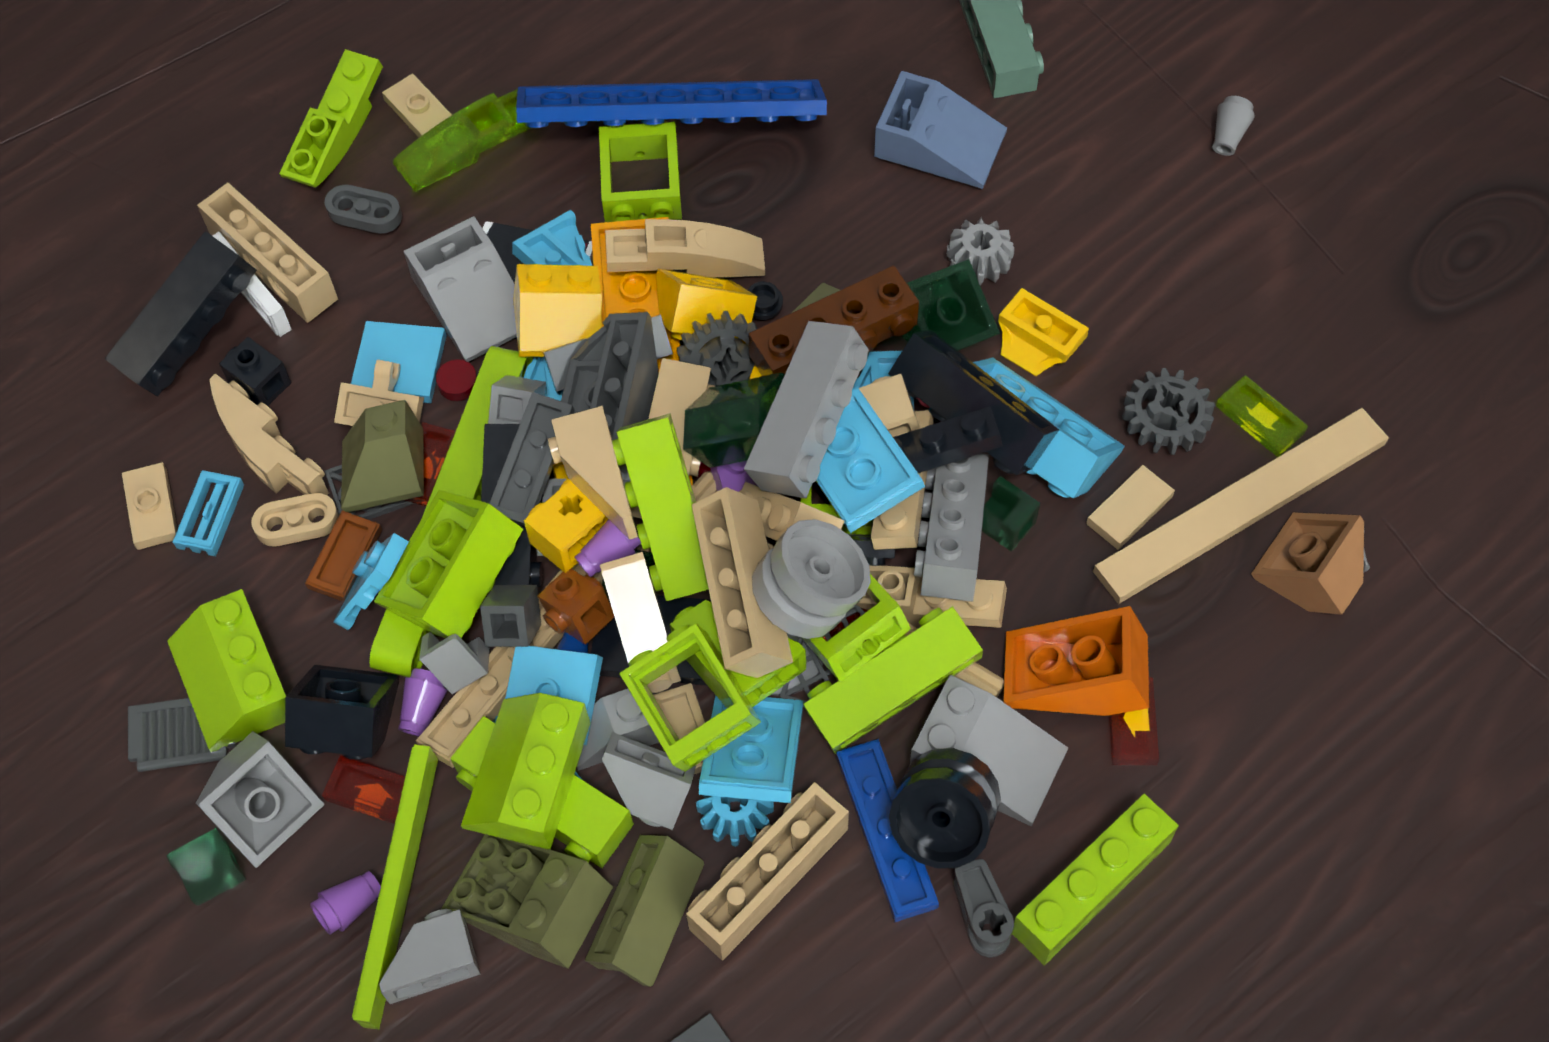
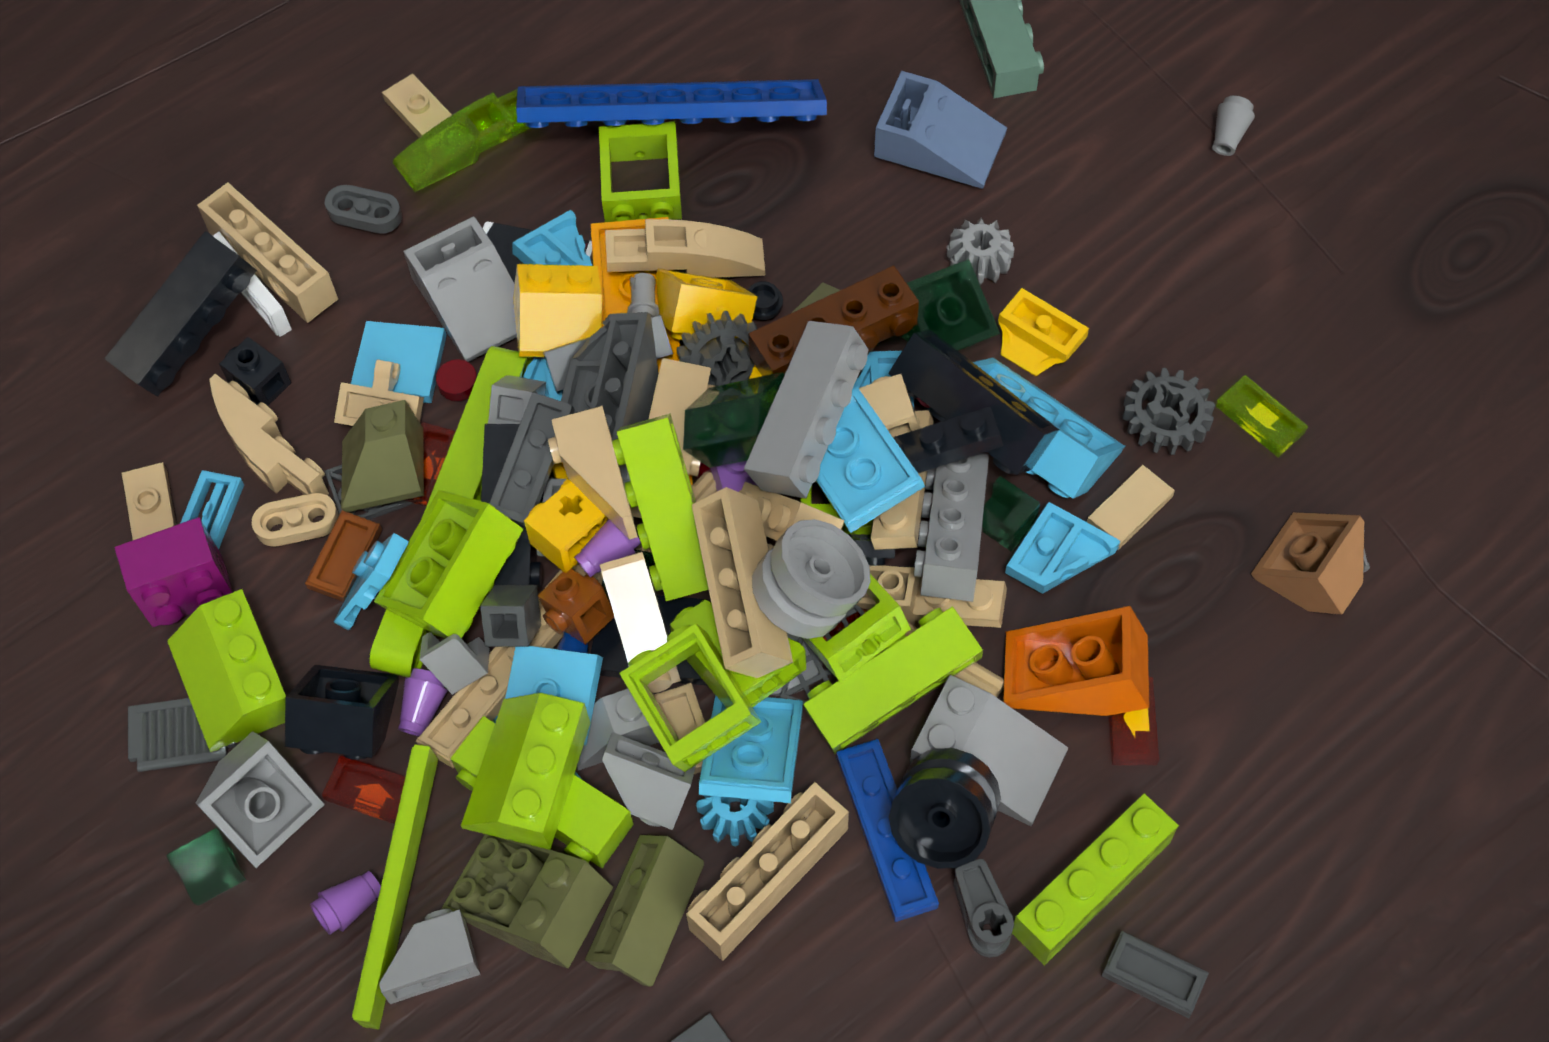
(173, 571): none -> magenta brick
(336, 122): lime slope -> none
(643, 294): none -> light grey pin
(1058, 549): none -> medium azure wing
(1155, 974): none -> dark grey tile
(1239, 505): tan tile -> none

